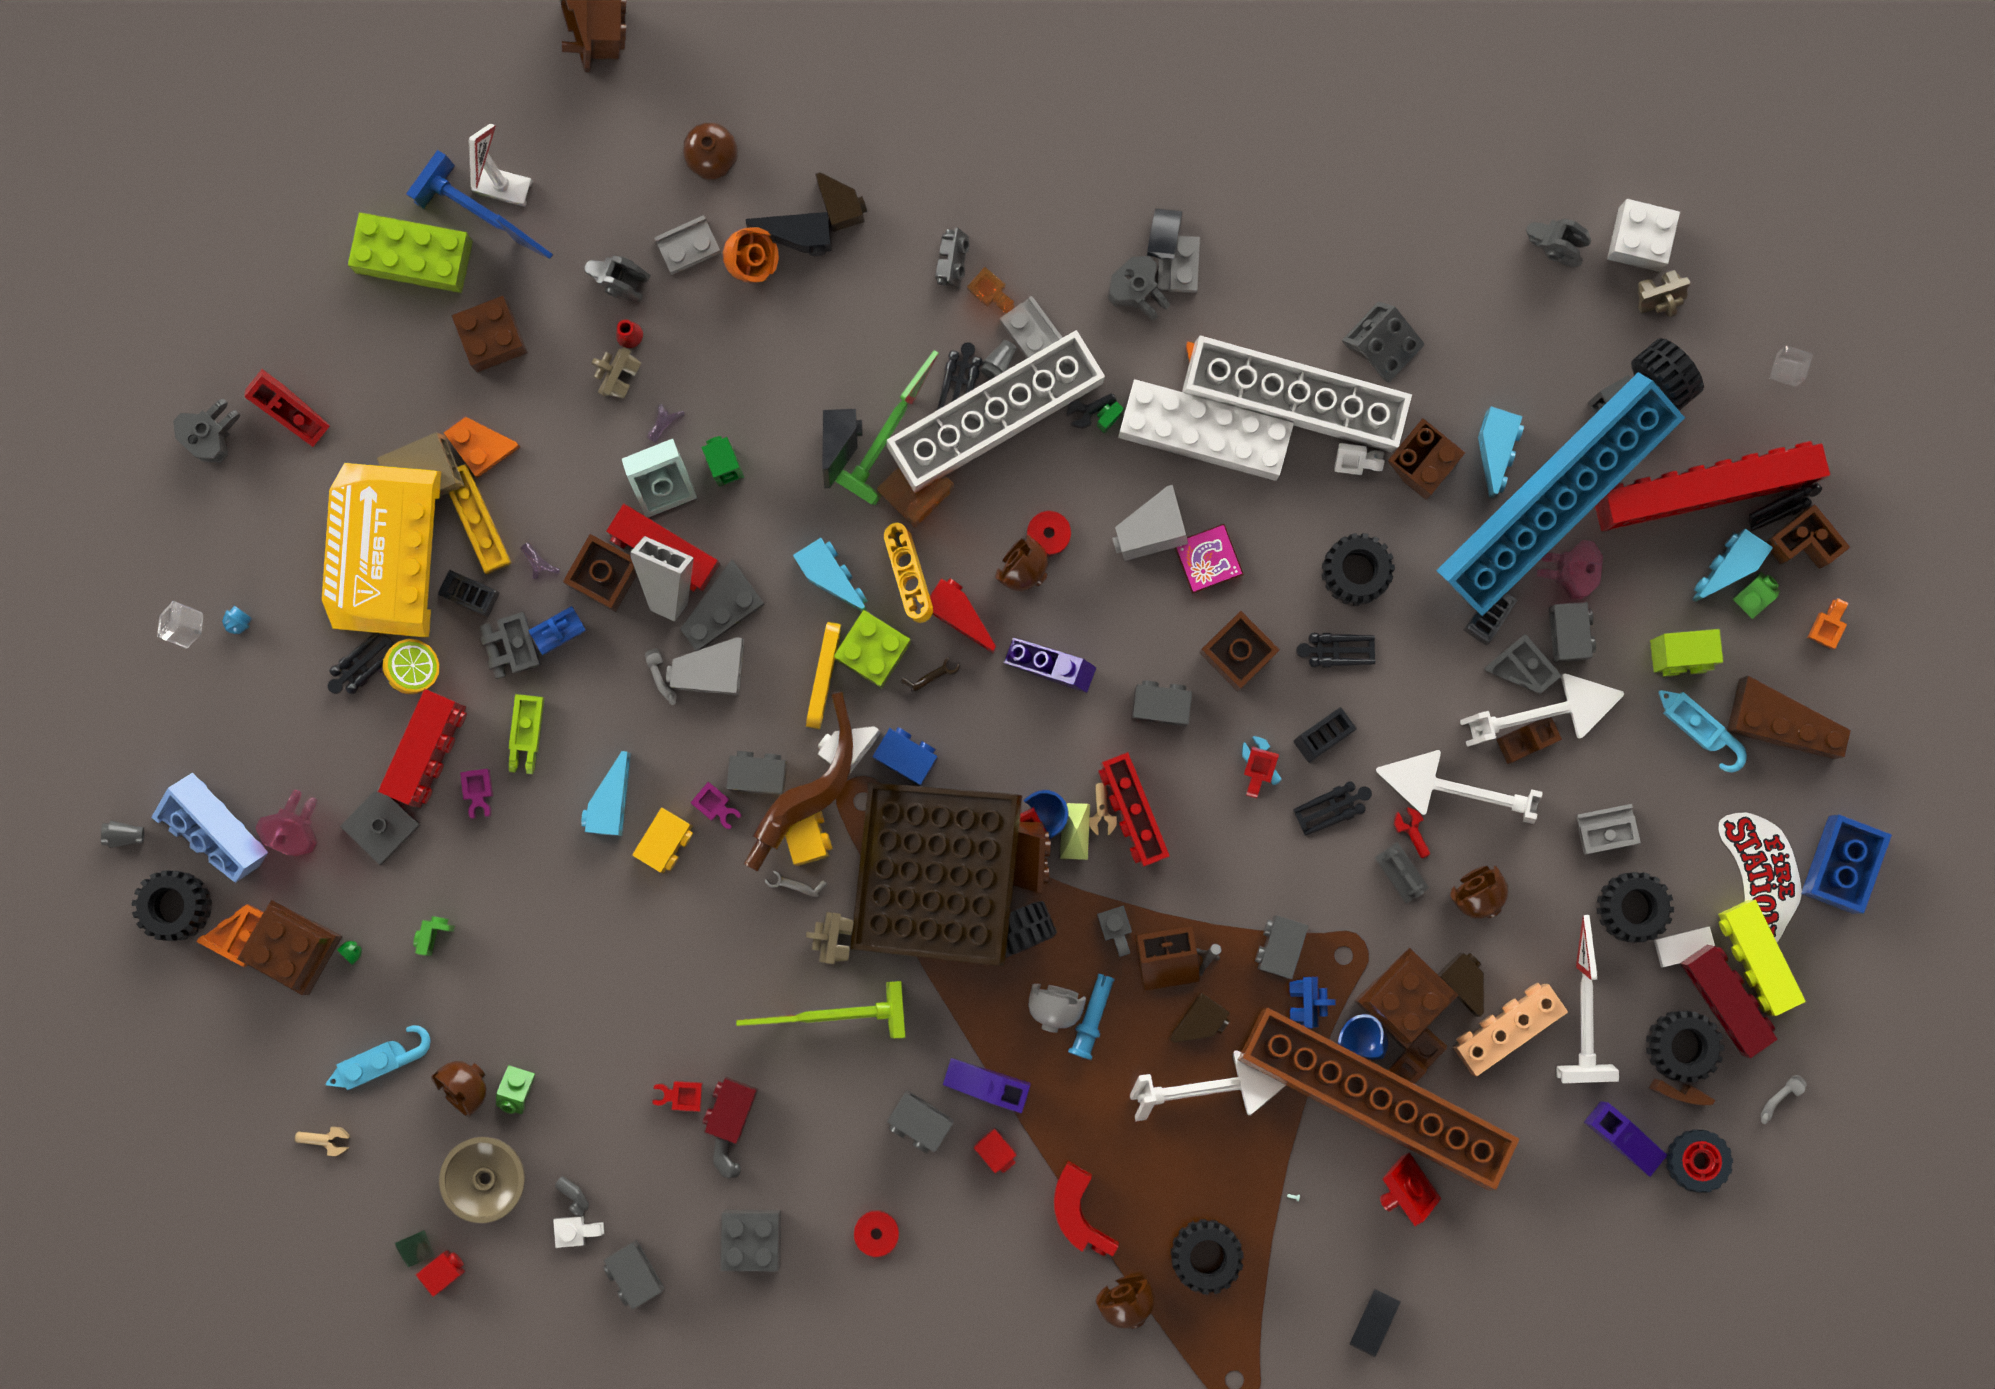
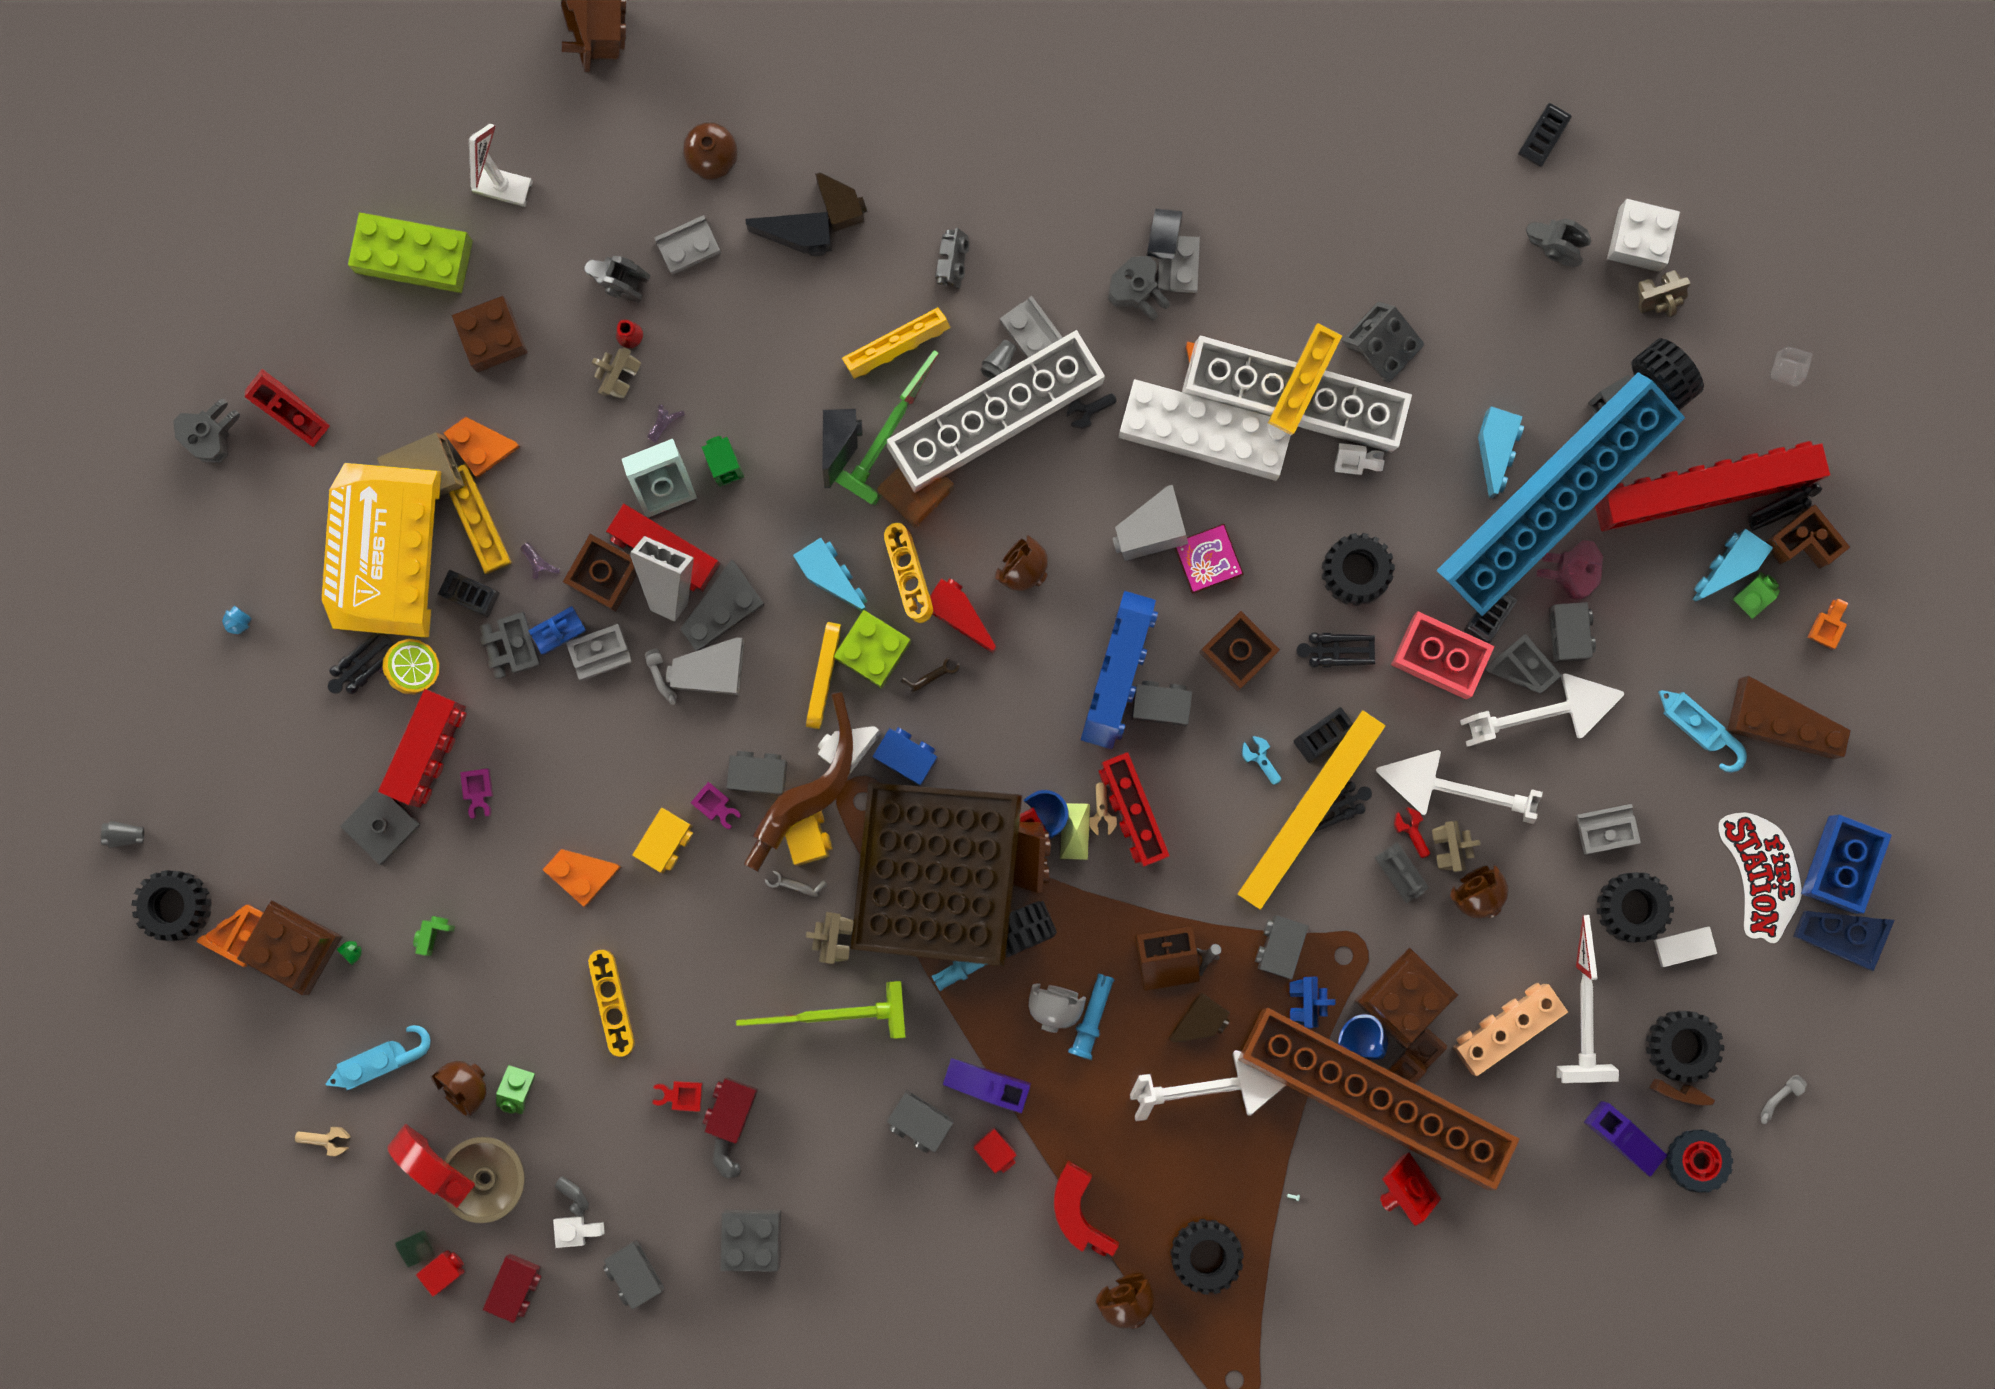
(180, 624): clear panel -> none
(209, 828): light blue wedge -> none
(288, 824): clear pink hinge -> none
(422, 1164): none -> red arch
(433, 181): blue piece -> none
(512, 1288): none -> dark red brick
(525, 730): lime hinge -> none
(580, 874): none -> orange wing
(599, 652): none -> light grey plate
(606, 1004): none -> yellow beam
(607, 805): medium azure slope -> none
(750, 255): orange cylinder -> none
(873, 1246): red piece -> none
(896, 342): none -> yellow plate
(955, 972): none -> medium azure pin
(967, 350): black piece -> none
(989, 288): clear orange plate -> none
(1050, 664): dark purple slope -> none
(1054, 521): red piece -> none
(1109, 416): green plate -> none
(1115, 926): dark grey plate -> none
(1118, 670): none -> blue brick
(1259, 767): red plate -> none
(1304, 379): none -> yellow plate
(1311, 809): none -> yellow tile
(1375, 1323): black slope -> none
(1425, 458): reddish brown slope -> none
(1442, 655): none -> coral brick
(1455, 859): none -> dark tan hips
(1466, 980): dark brown slope -> none
(1528, 739): reddish brown slope -> none
(1555, 114): none -> black slope
(1686, 651): lime brick -> none
(1729, 1001): dark red brick -> none
(1761, 958): neon yellow brick -> none
(1846, 936): none -> dark blue wing

